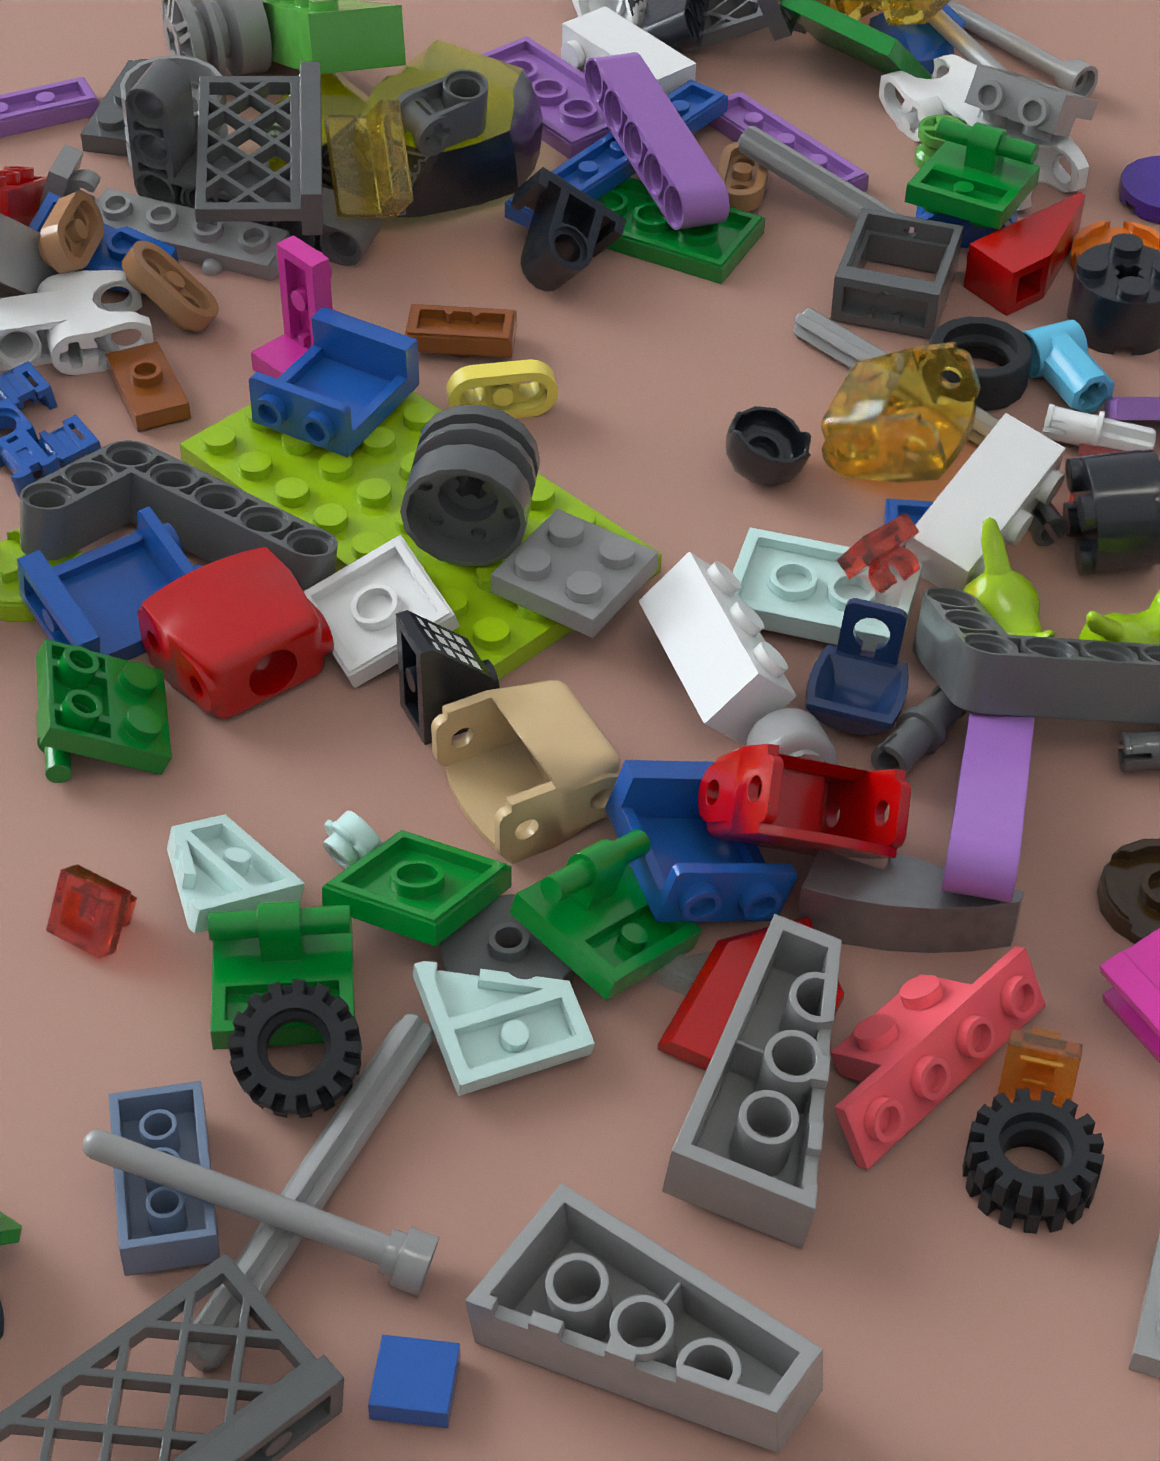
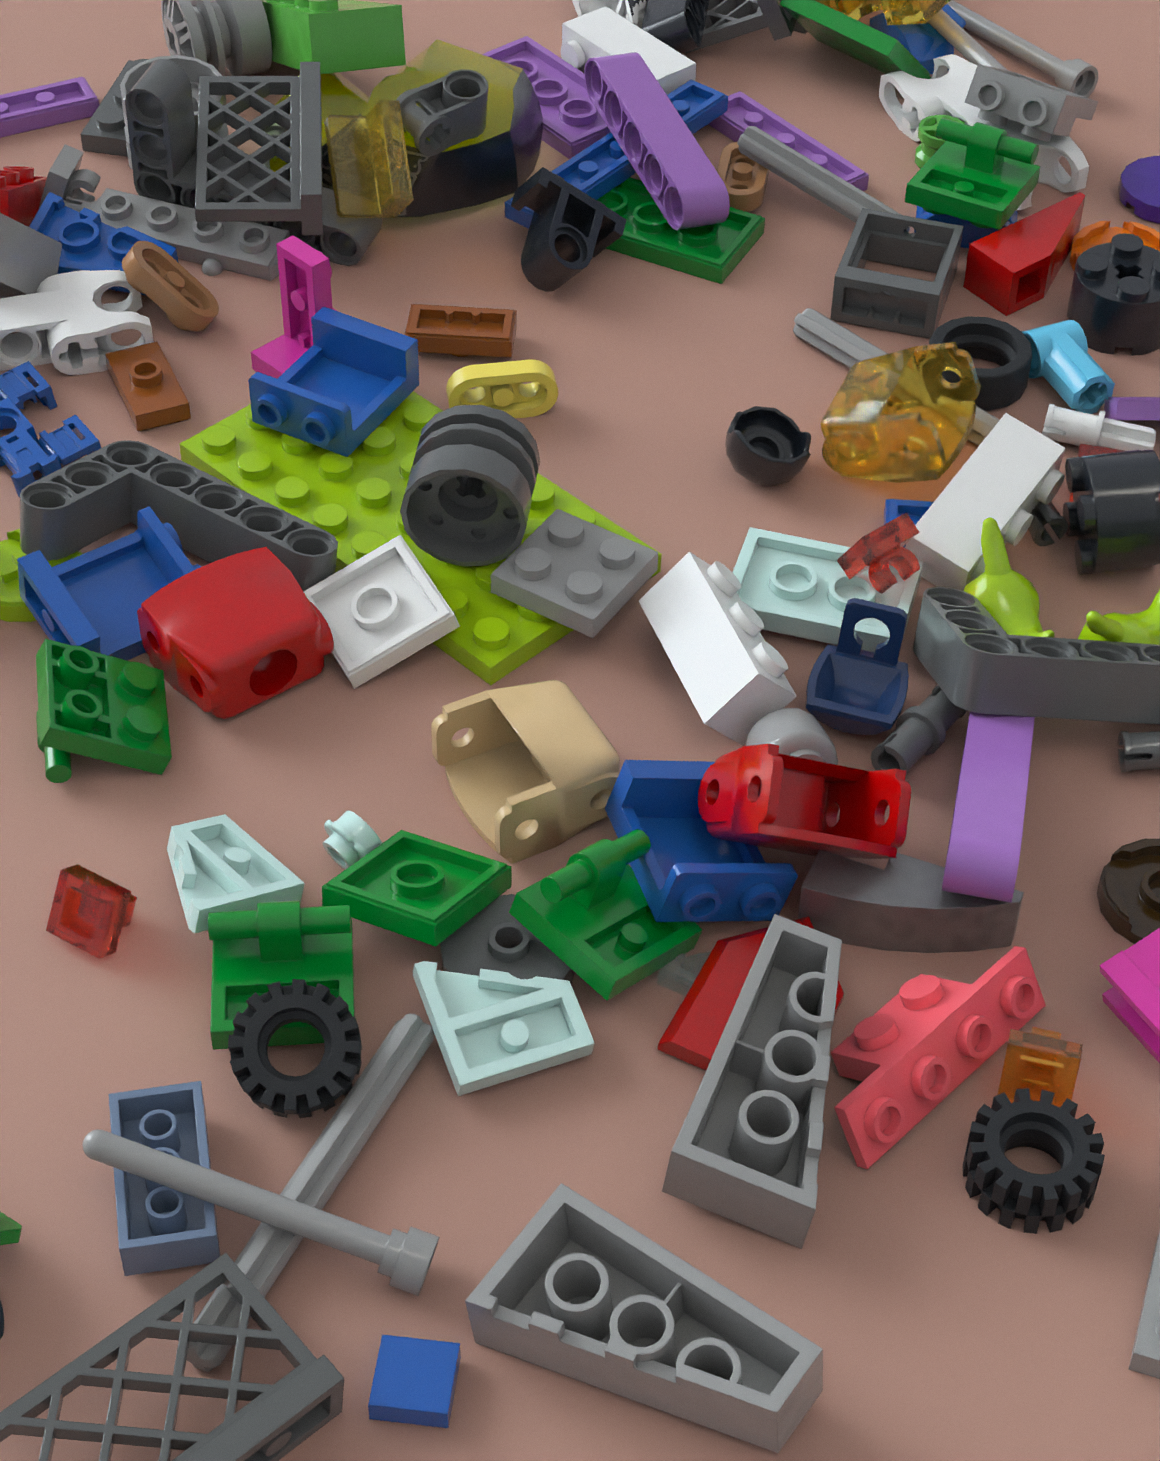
(71, 233): medium nougat plate -> none
(436, 670): black slope -> none

